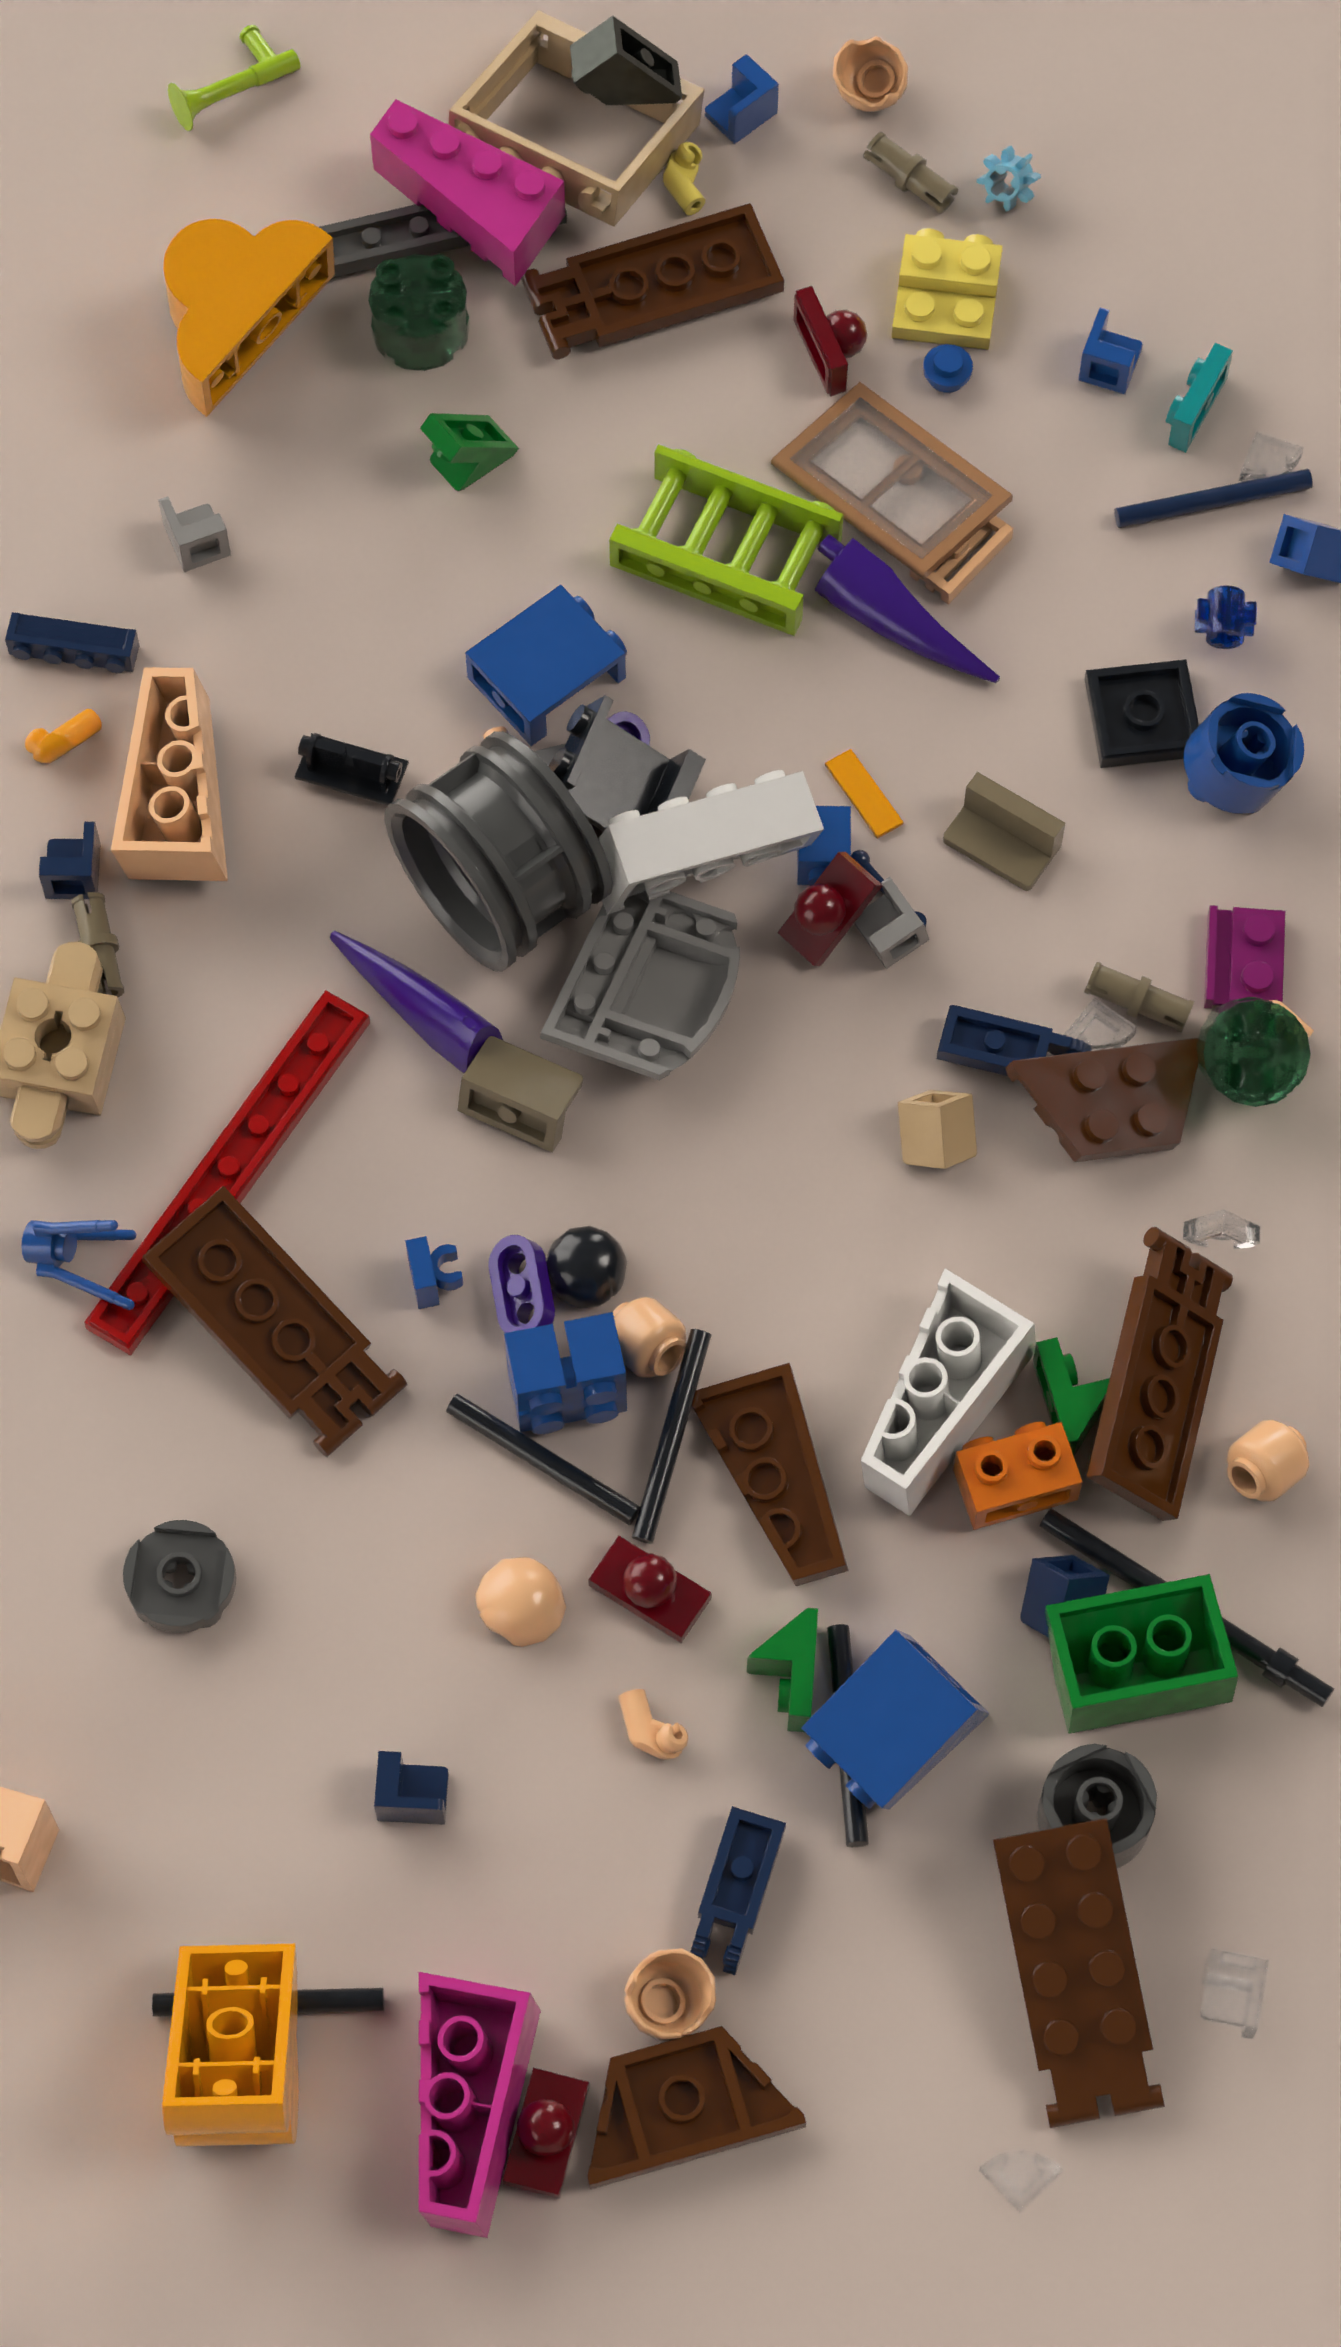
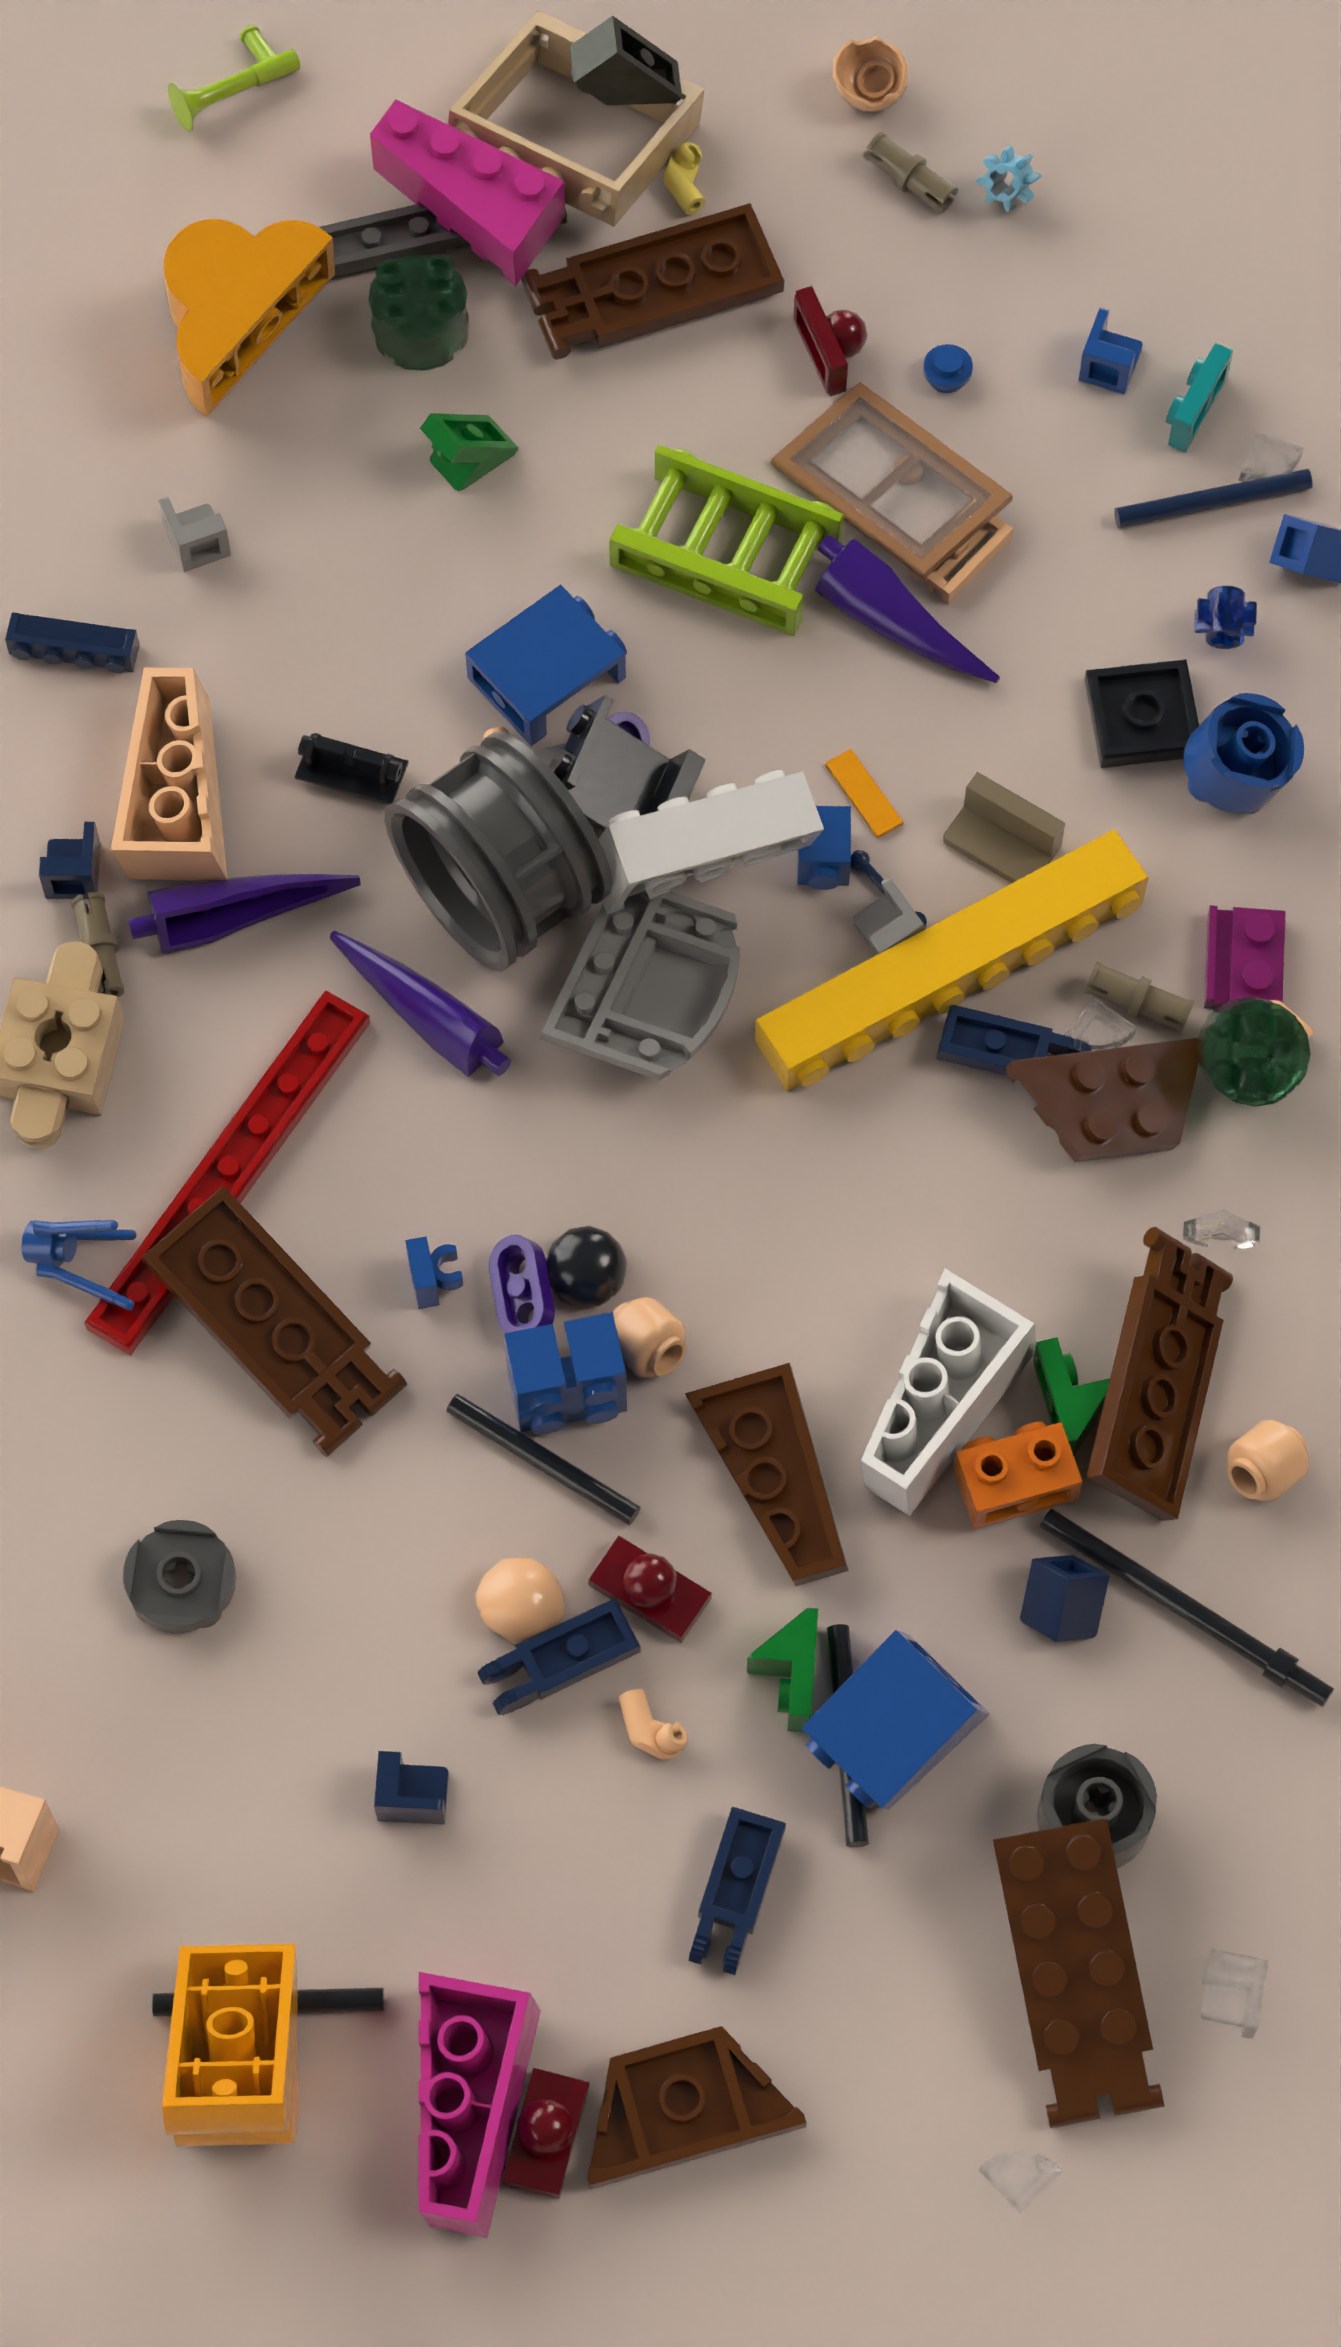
(50, 746): light orange arm -> none
(216, 908): none -> dark purple piece
(518, 1092): dark tan panel -> none
(563, 1655): none -> dark blue hinge
(670, 1994): light nougat hair -> none
(671, 1436): black bar -> none
(747, 103): blue panel -> none
(829, 908): dark red tile -> none
(937, 1129): tan panel -> none
(947, 289): light yellow plate -> none
(951, 960): none -> yellow brick
(1140, 1653): green slope -> none

